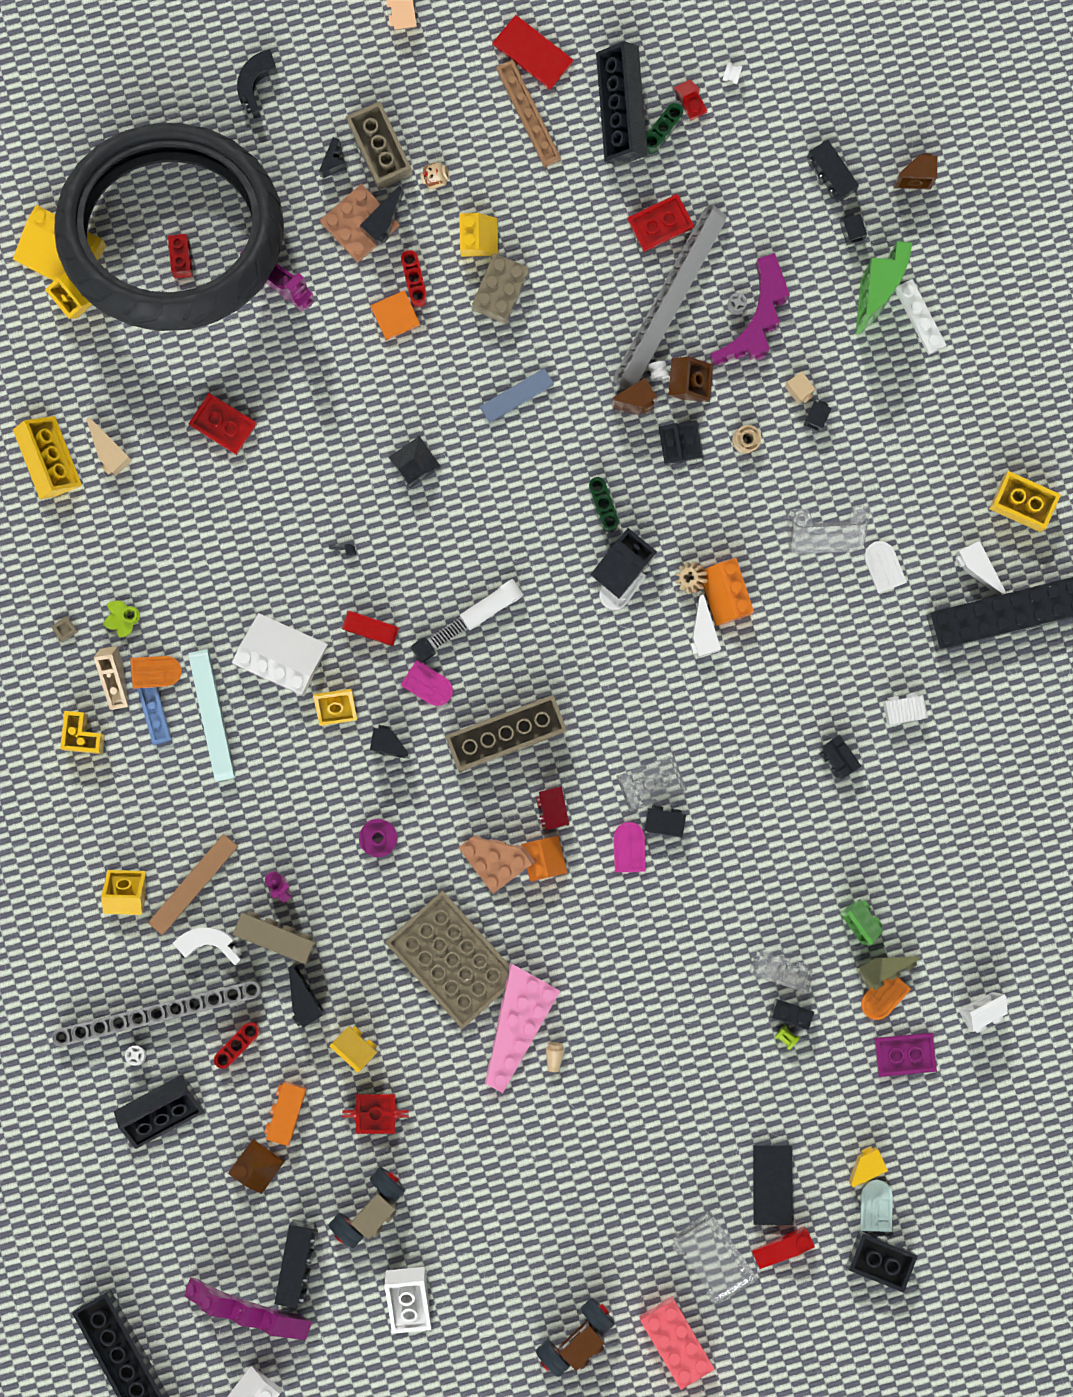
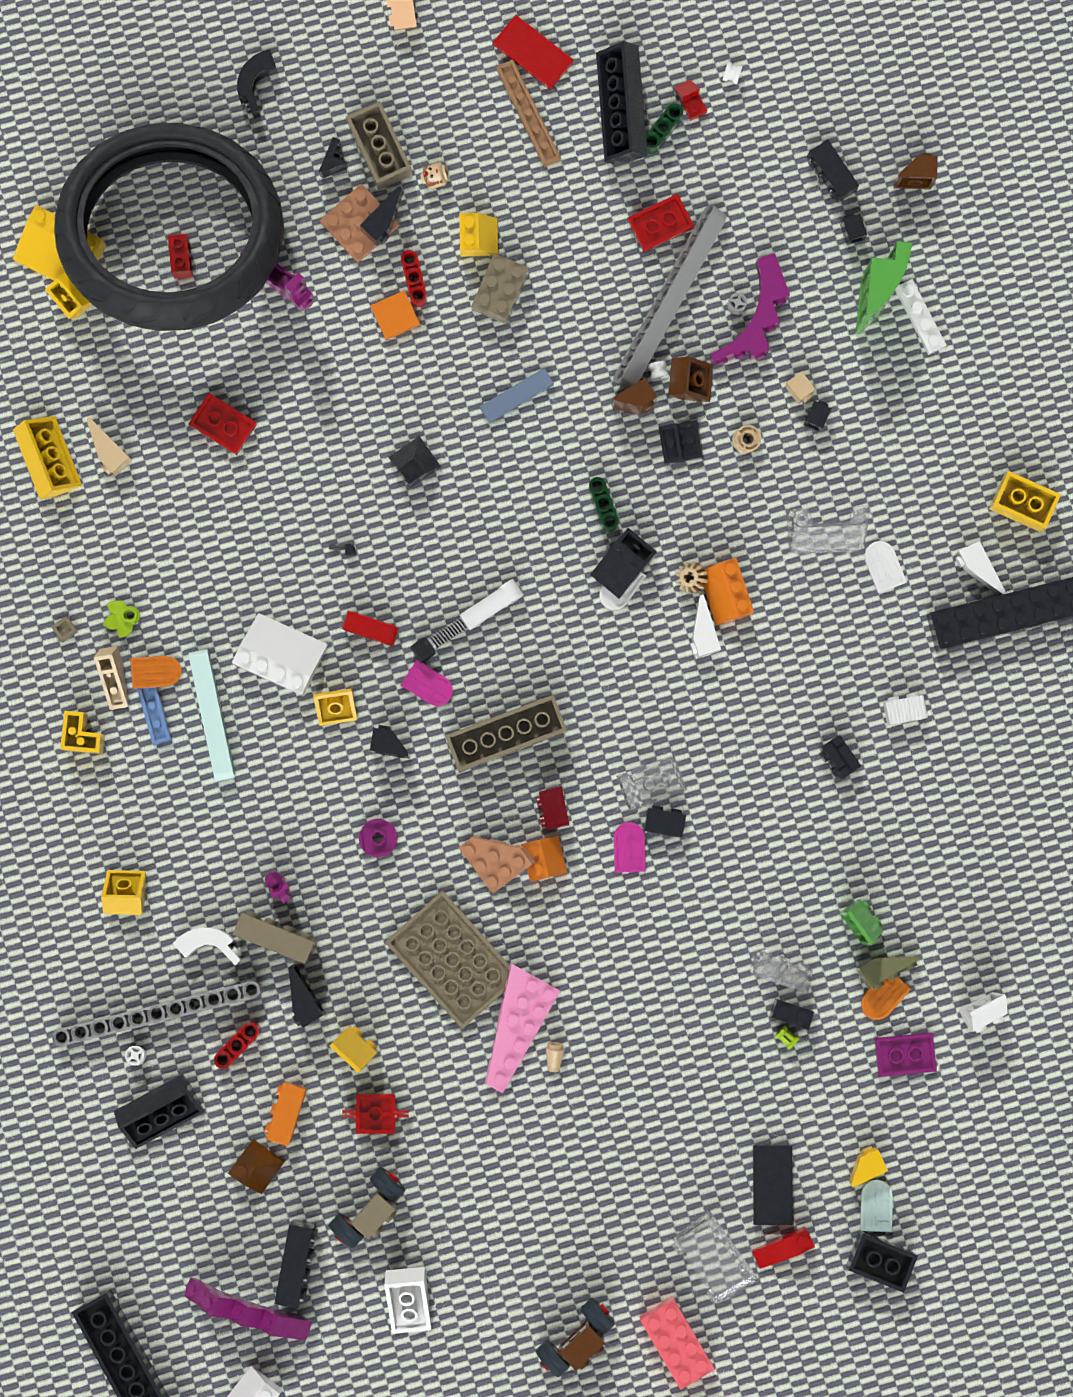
(193, 884): medium nougat tile -> none

